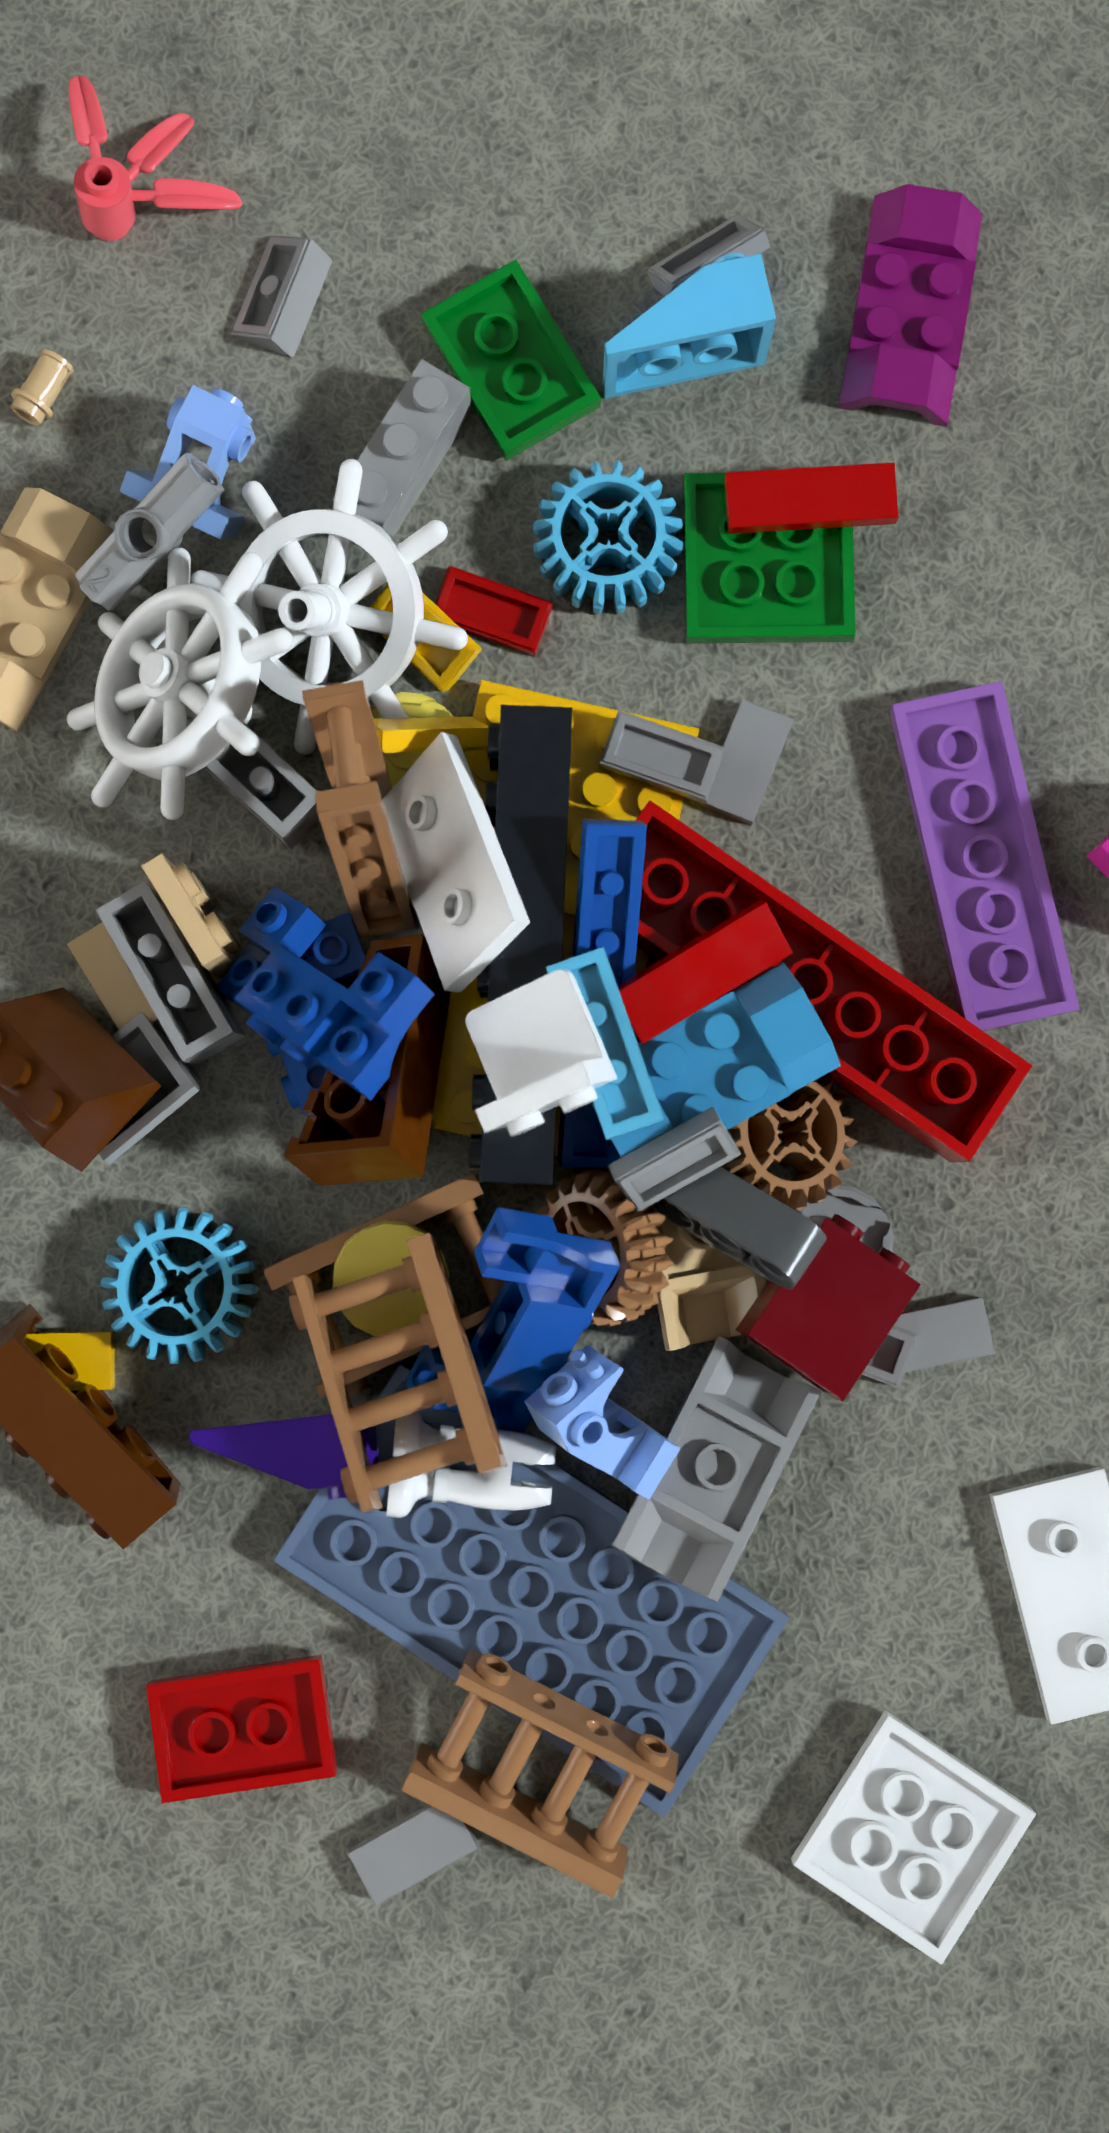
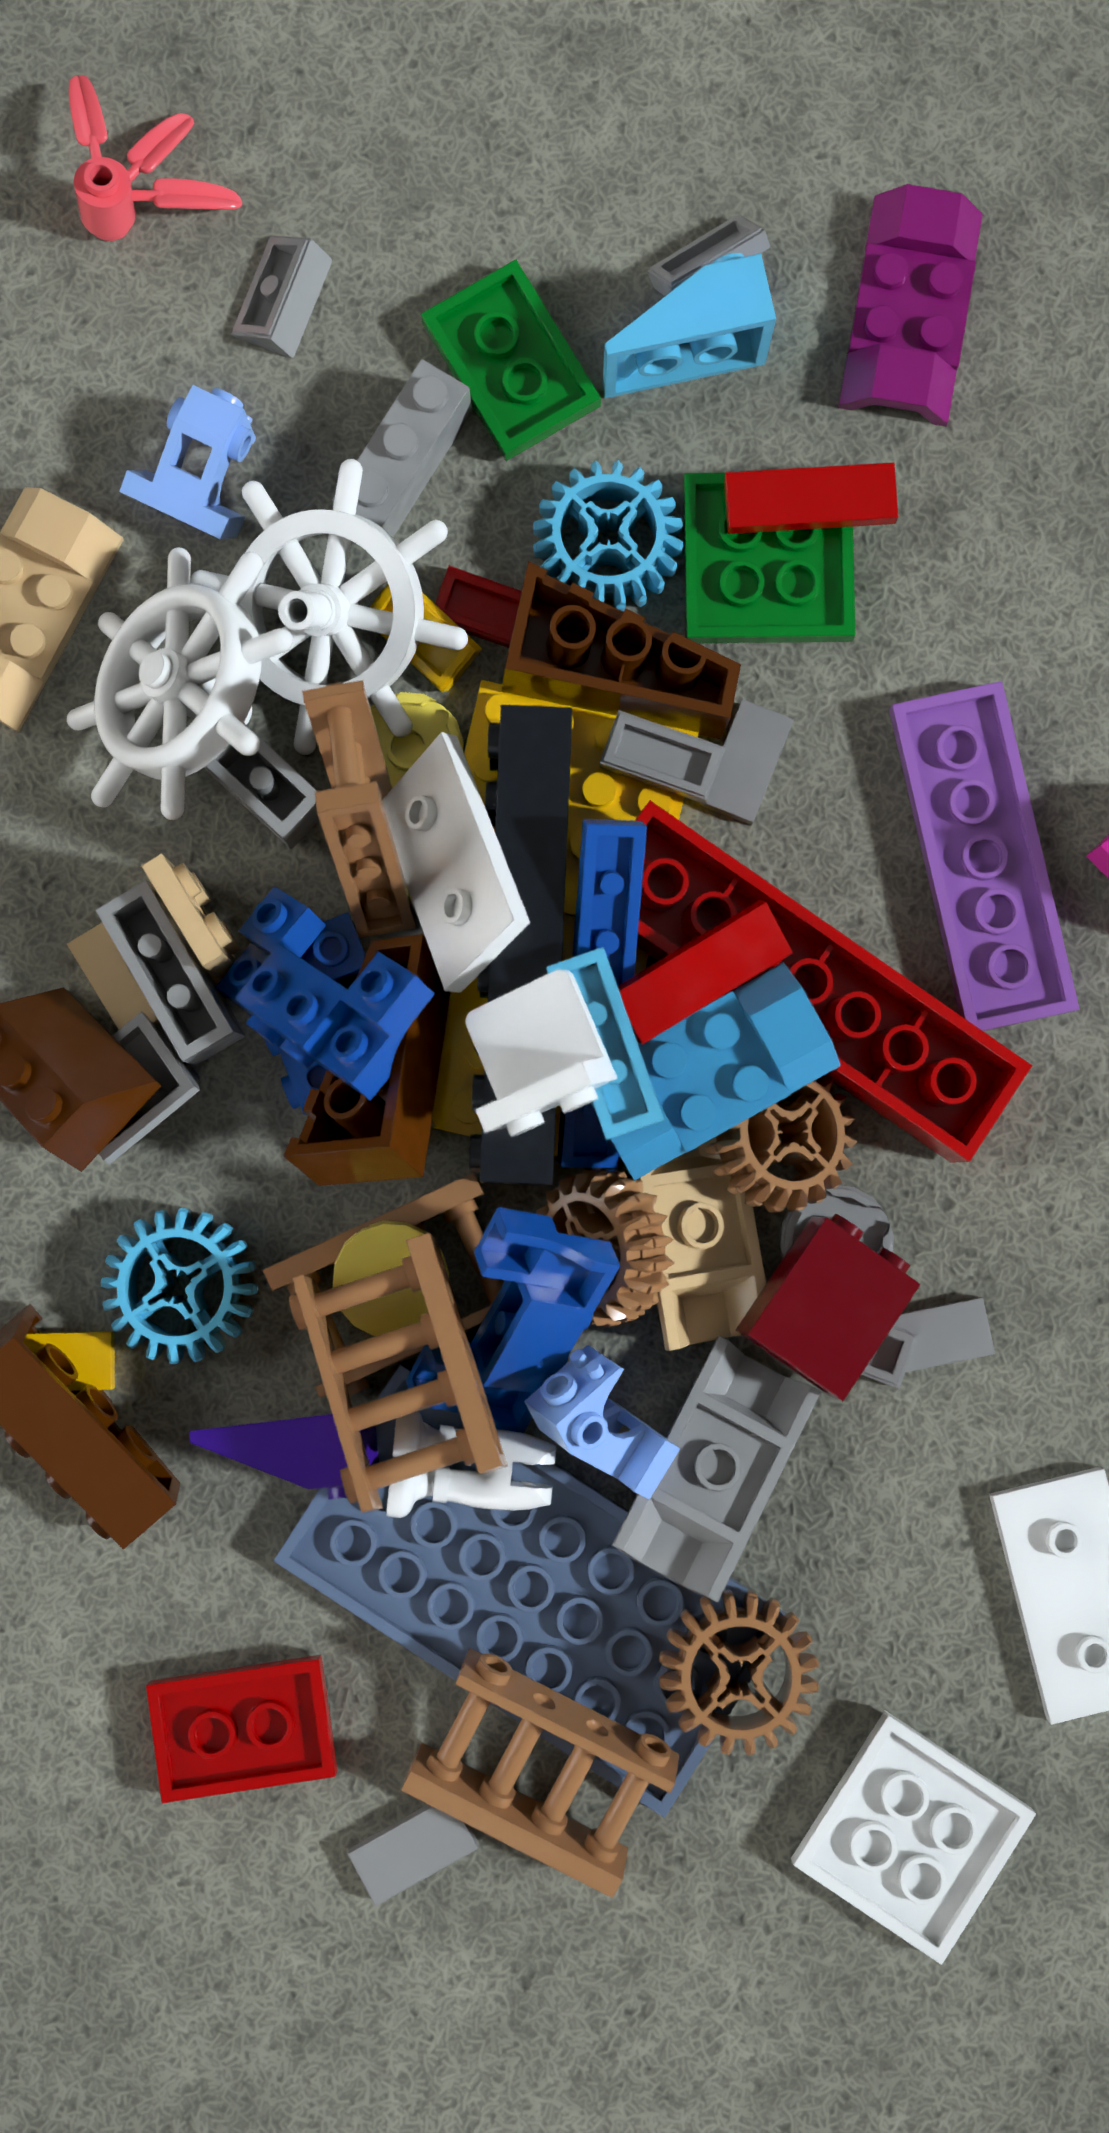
(41, 388): tan pin -> none
(172, 509): light grey piece -> none
(419, 733): yellow tile -> none
(610, 660): none -> reddish brown wedge
(674, 1159): light grey tile -> none
(720, 1691): none -> medium nougat gear
(746, 1225): dark grey beam -> none

